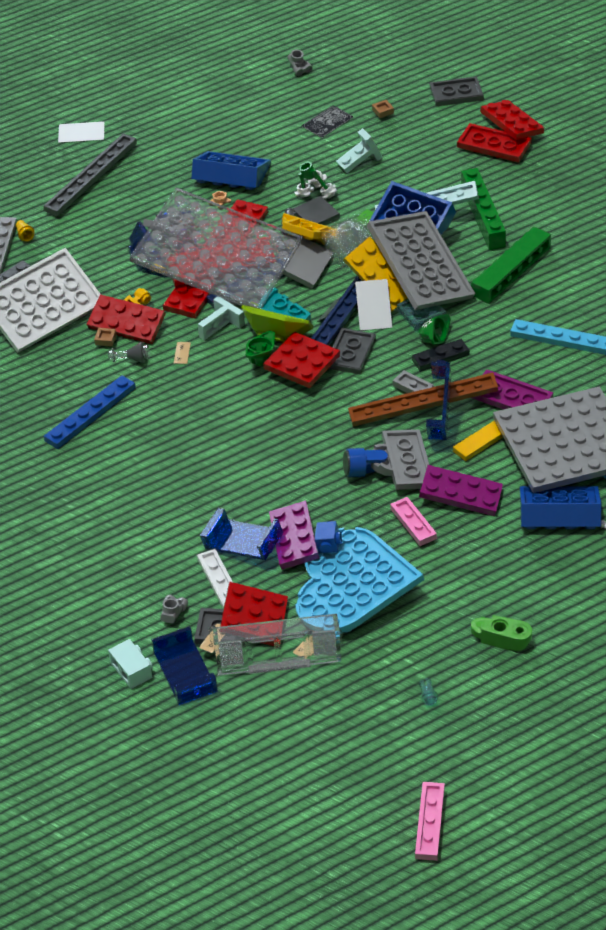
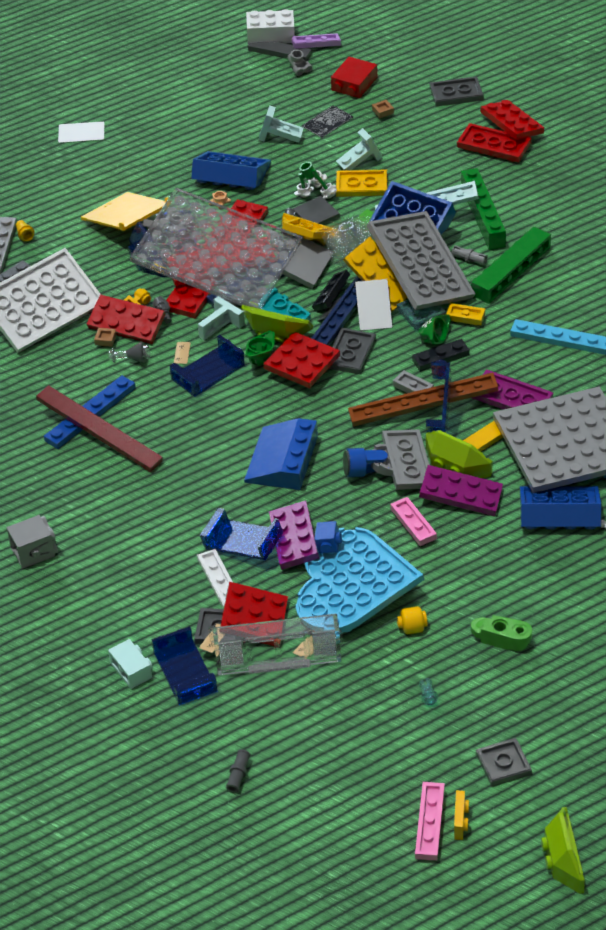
(32, 541): none -> light grey piece
(90, 175): dark grey plate -> none
(99, 428): none -> dark red tile
(125, 211): none -> yellow door
(162, 304): none -> dark grey piece
(172, 608): light grey plate -> none
(209, 368): none -> clear blue panel
(238, 771): none -> dark grey pin
(270, 26): none -> white brick
(277, 49): none -> dark grey tile
(279, 127): none -> light aqua bracket
(283, 454): none -> blue slope
(316, 41): none -> lavender tile
(331, 291): none -> black plate
(354, 77): none -> red brick
(361, 183): none -> yellow tile
(412, 620): none -> yellow head
(456, 455): none -> lime wedge
(460, 822): none -> yellow plate
(466, 314): none -> yellow plate
(469, 255): none -> light grey pin
(503, 762): none -> dark grey tile
(562, 852): none -> lime wedge

